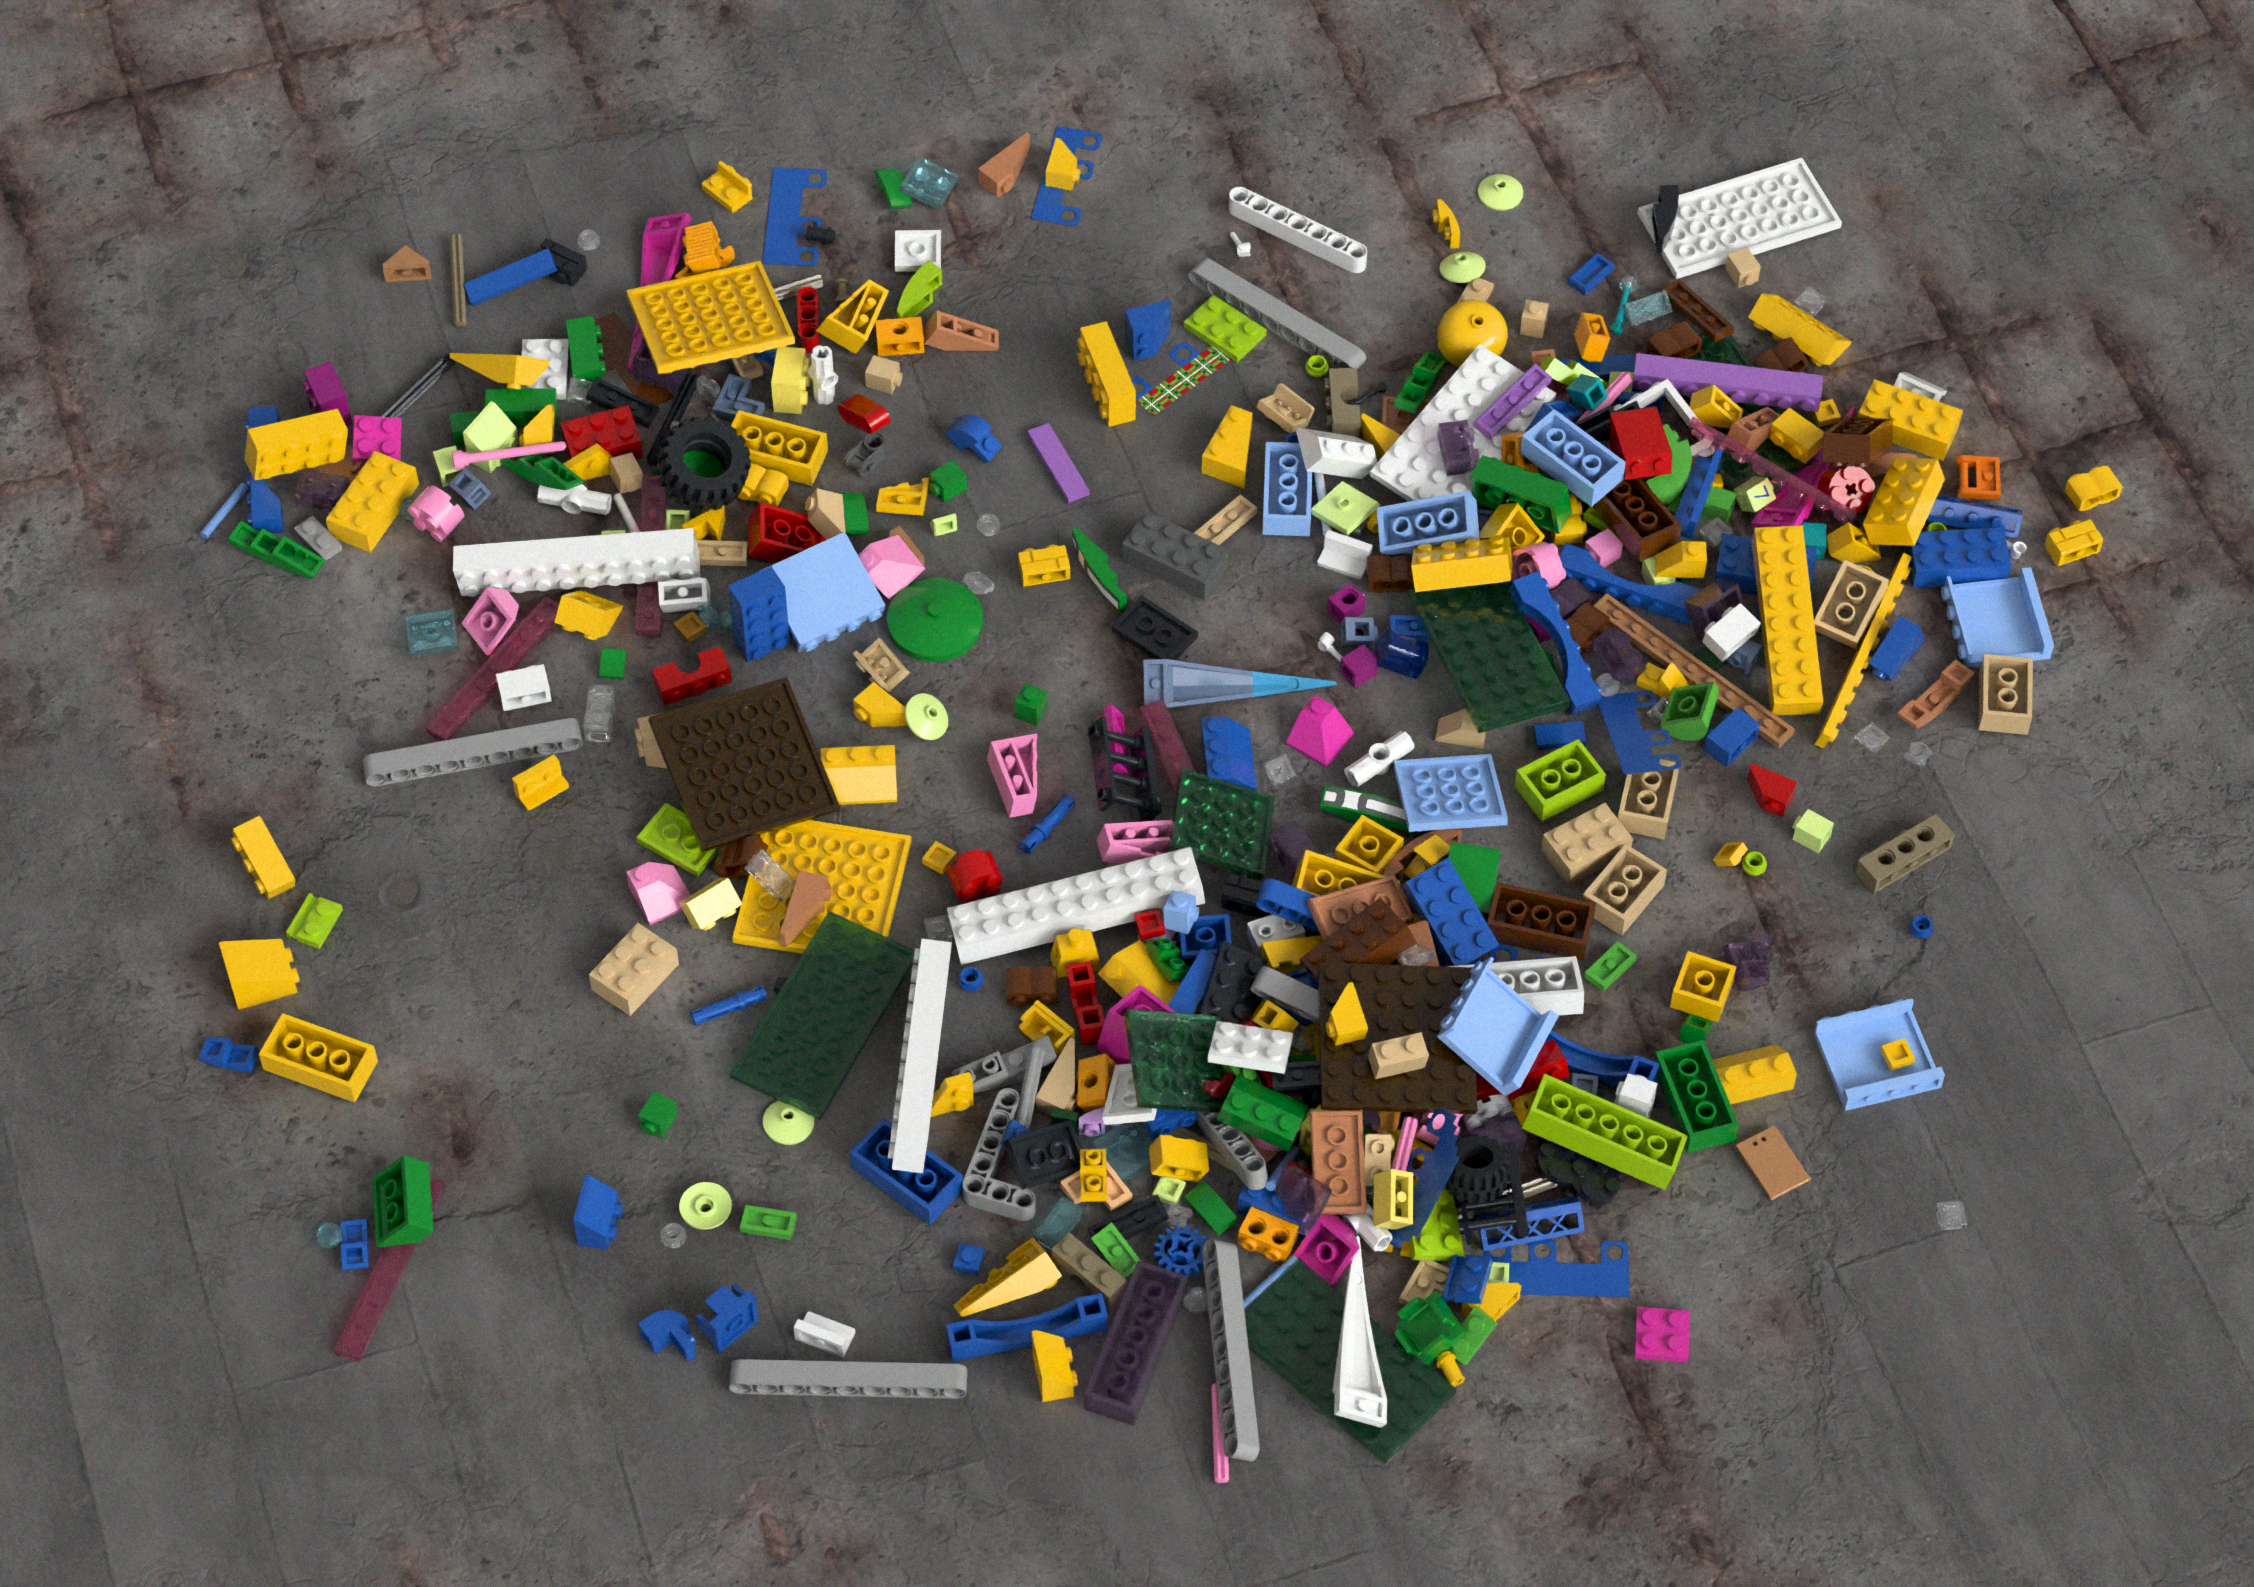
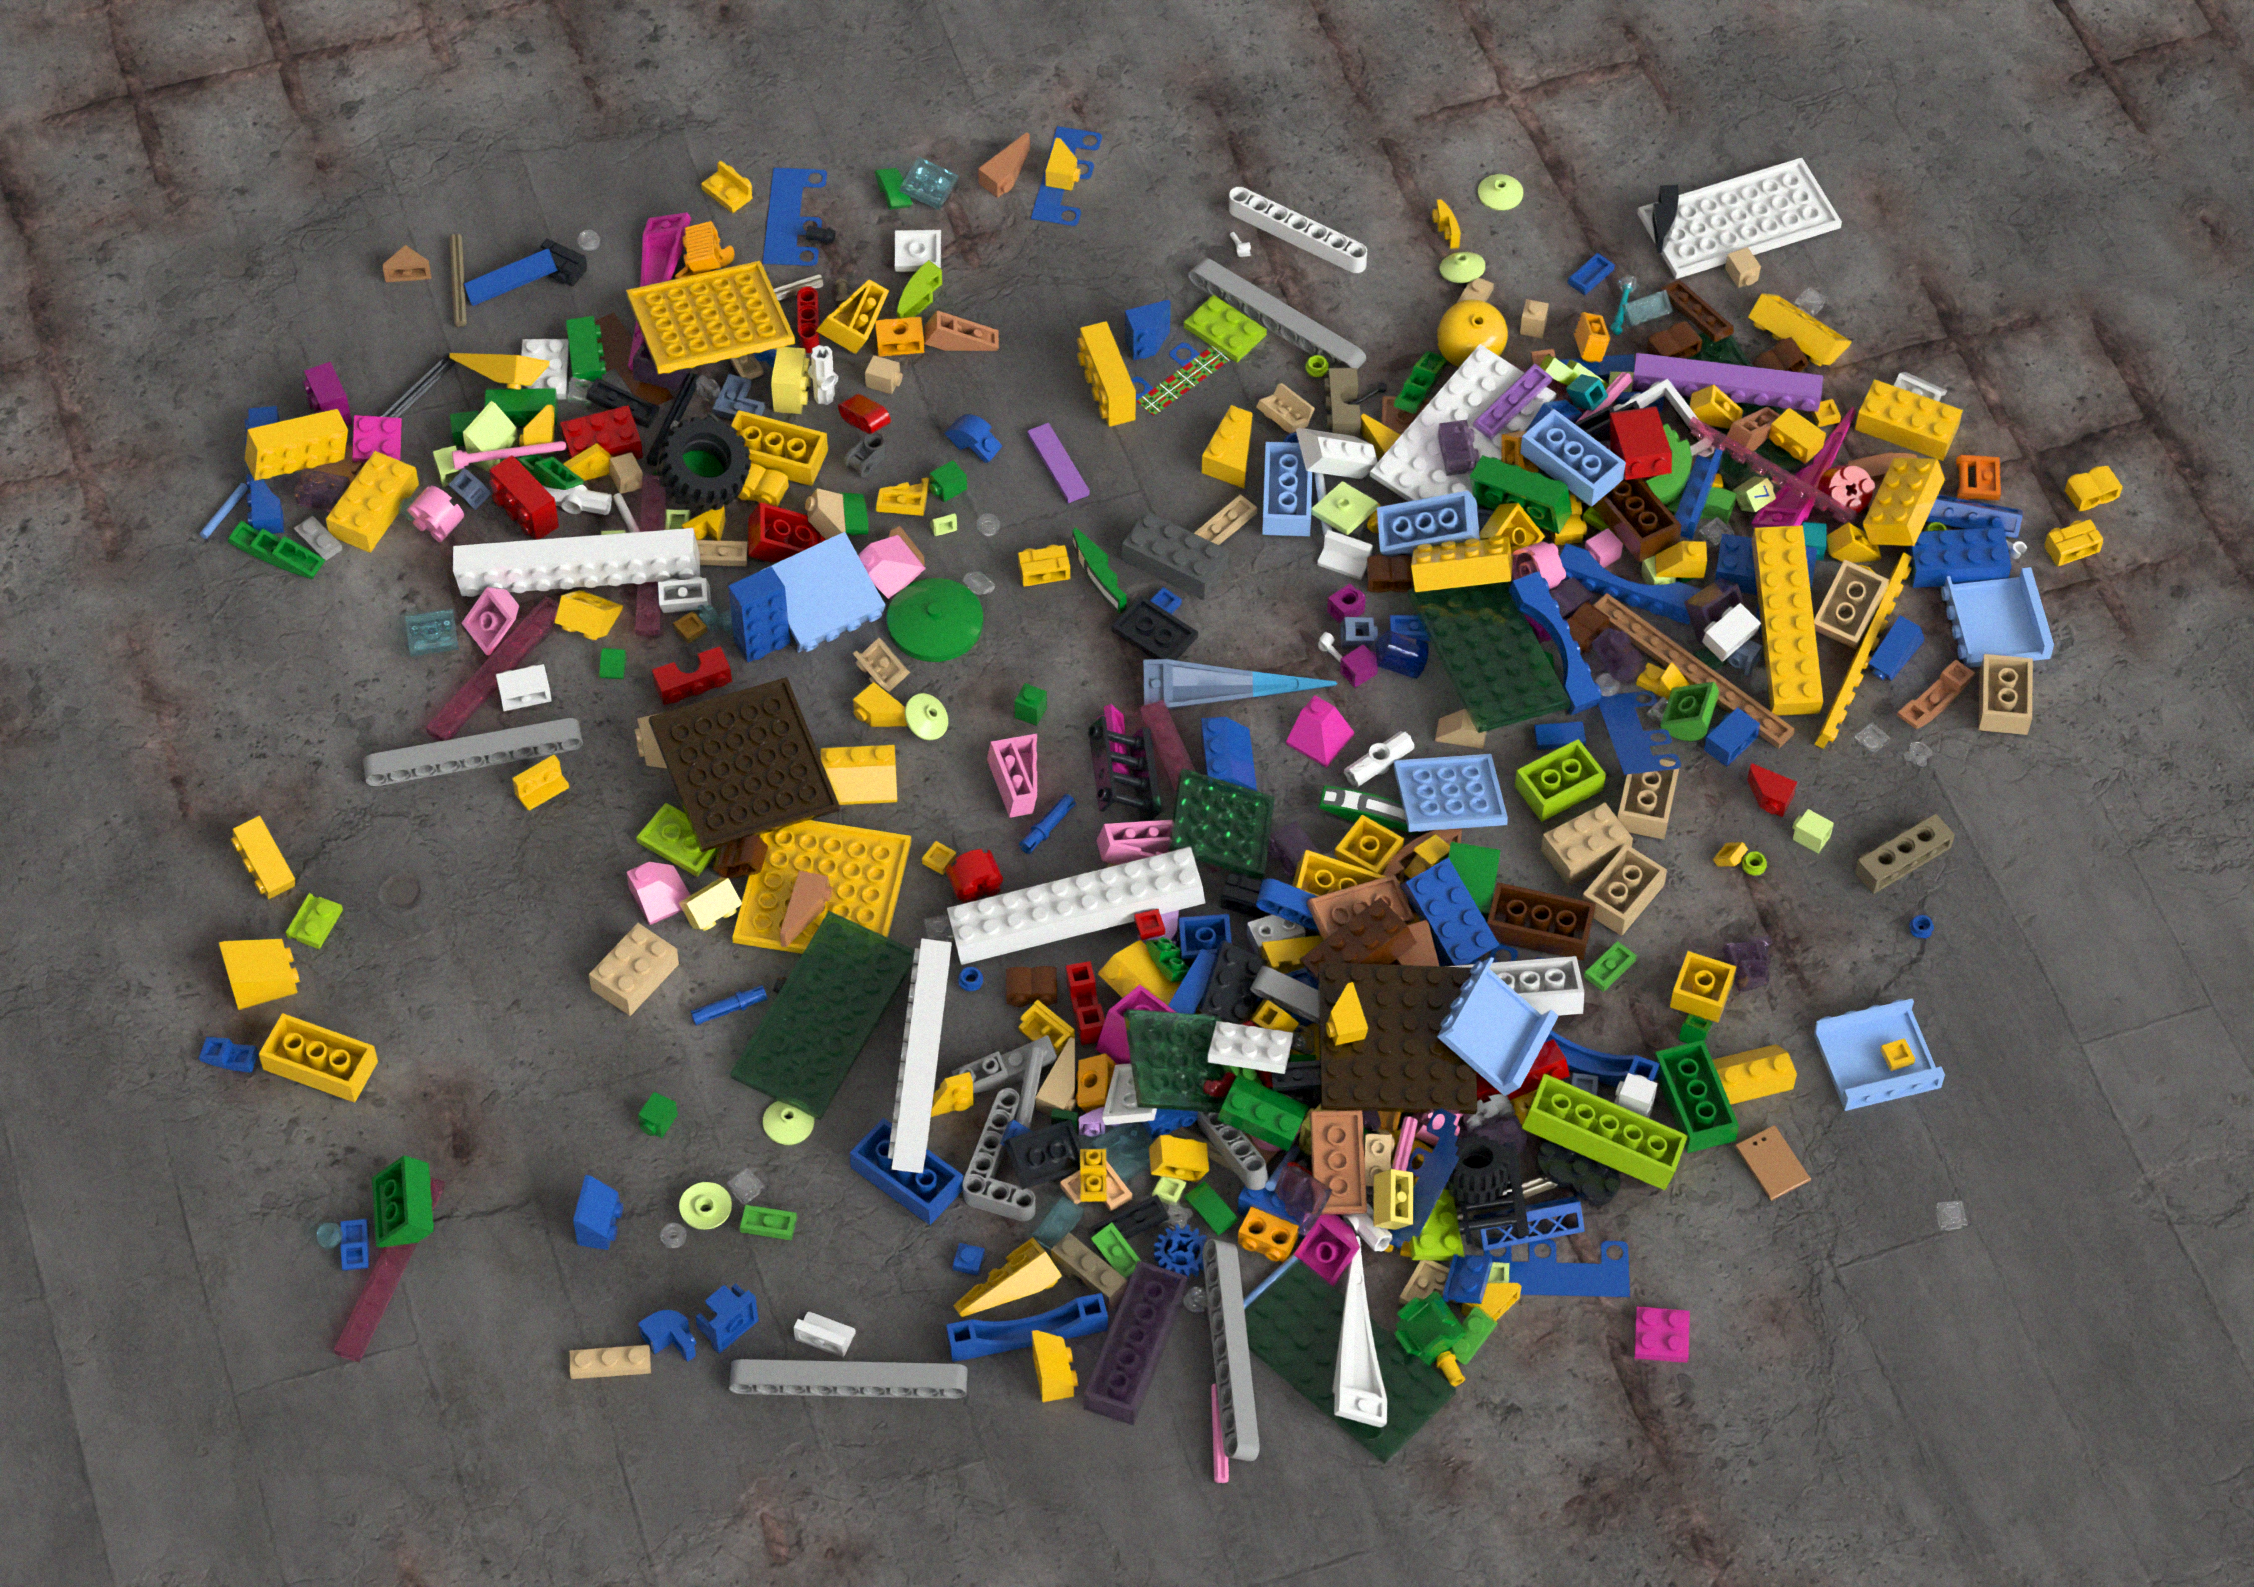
(523, 498): none -> red brick
(599, 713): clear brick -> none
(610, 1361): none -> tan plate
(745, 1186): none -> clear plate
(770, 875): clear plate -> none
(1074, 948): yellow torso -> none
(1166, 600): none -> blue tile
(1180, 912): light blue brick -> none
(1279, 770): clear tile -> none
(1398, 1055): tan brick -> none
(1416, 955): clear tile -> none
(1857, 441): reddish brown brick -> none

